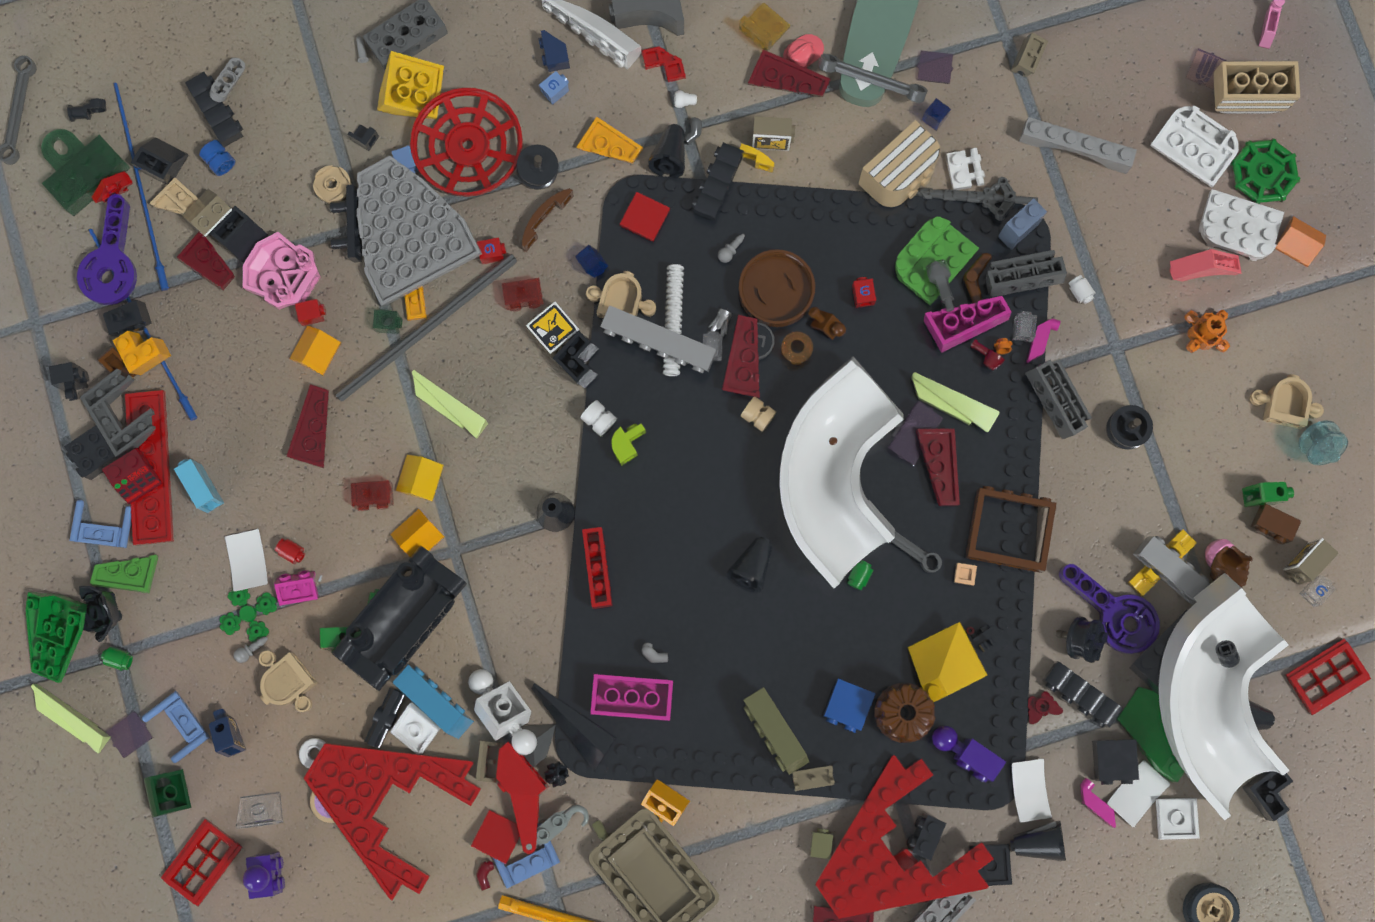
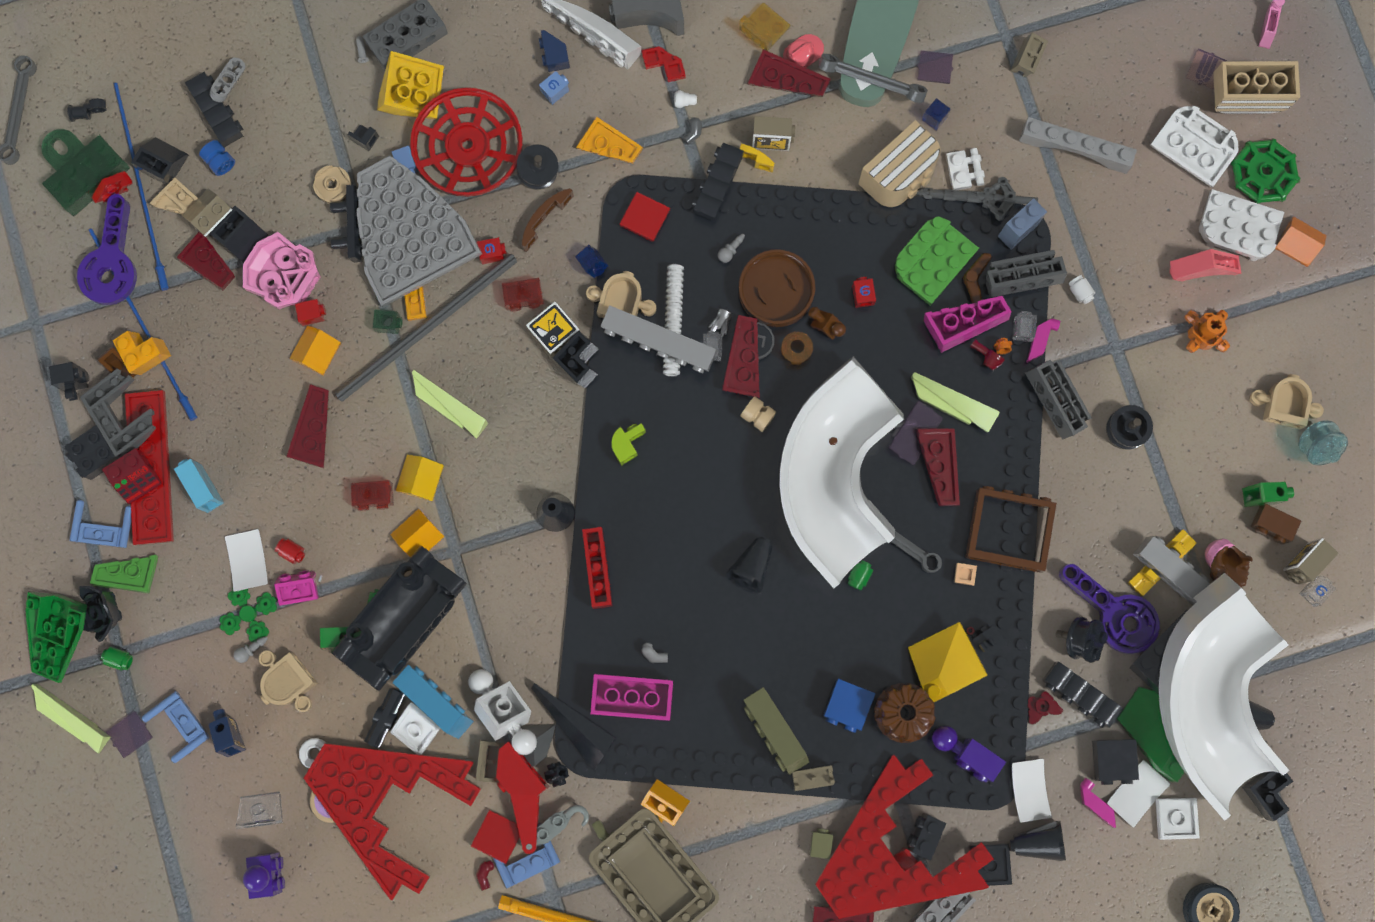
(127, 317): black brick -> none
(167, 793): dark green brick -> none
(215, 874): red piece -> none
(596, 416): white wheel -> none
(669, 153): black cone -> none
(939, 274): dark grey animal -> none
(1227, 653): black wheel -> none
(1336, 693): red piece -> none

